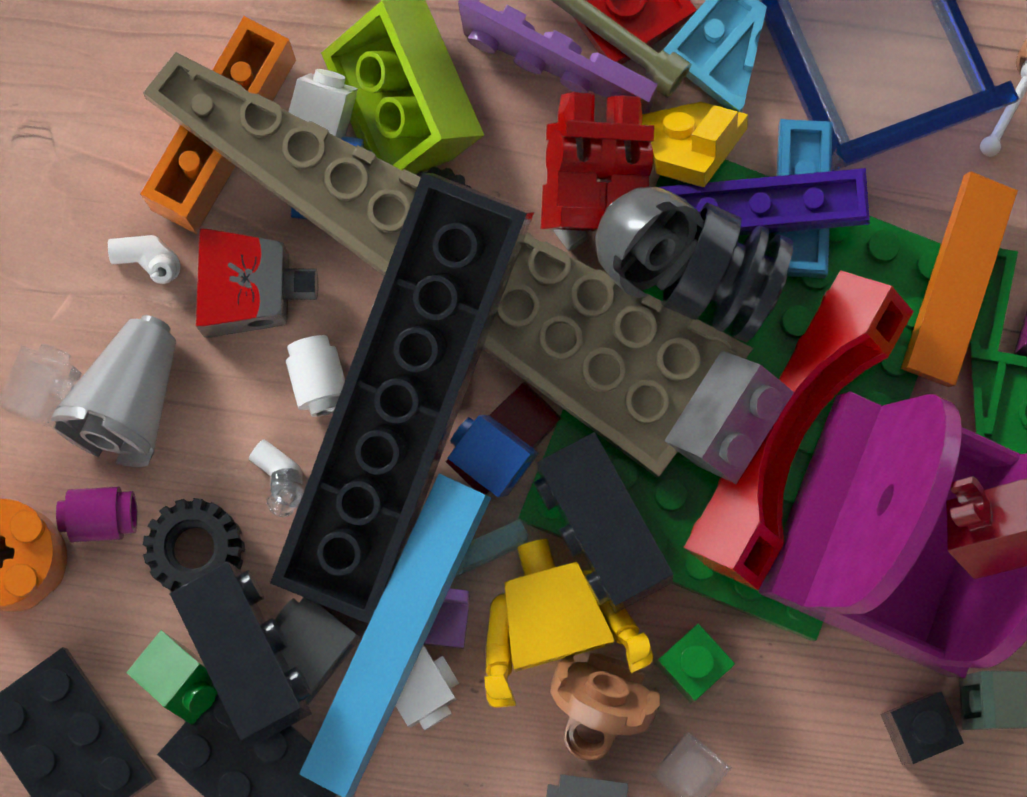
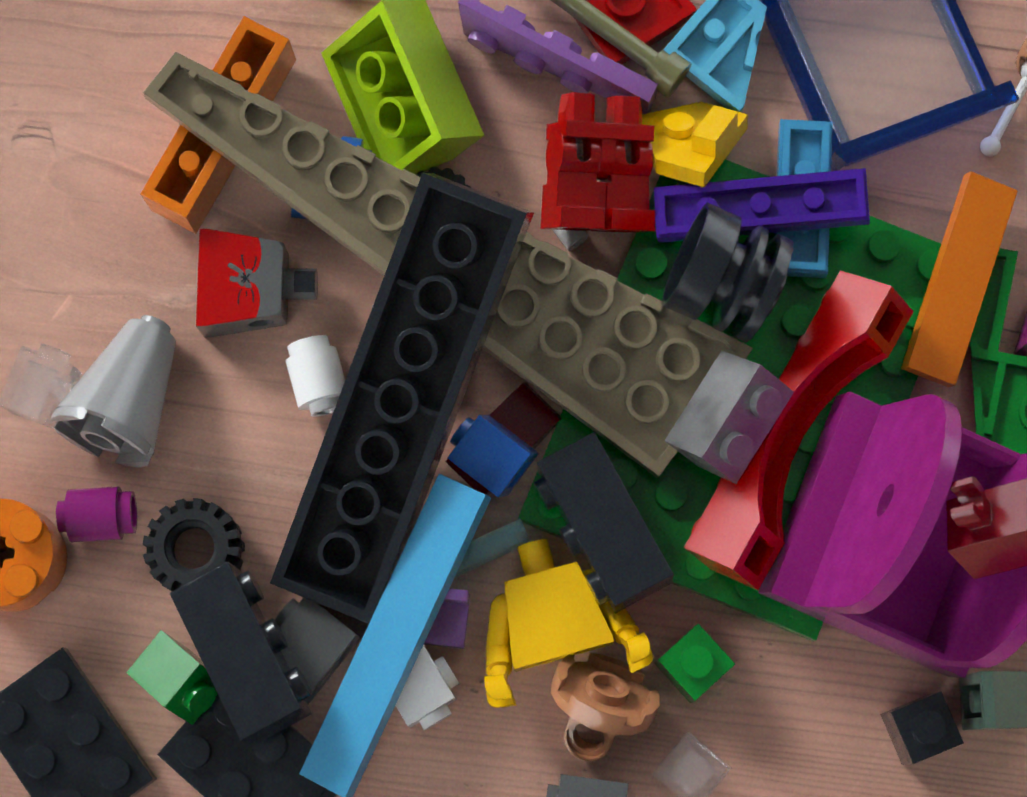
(149, 252): white arm -> none
(285, 478): arm -> none
(324, 100): white brick -> none
(647, 239): dark grey cylinder -> none

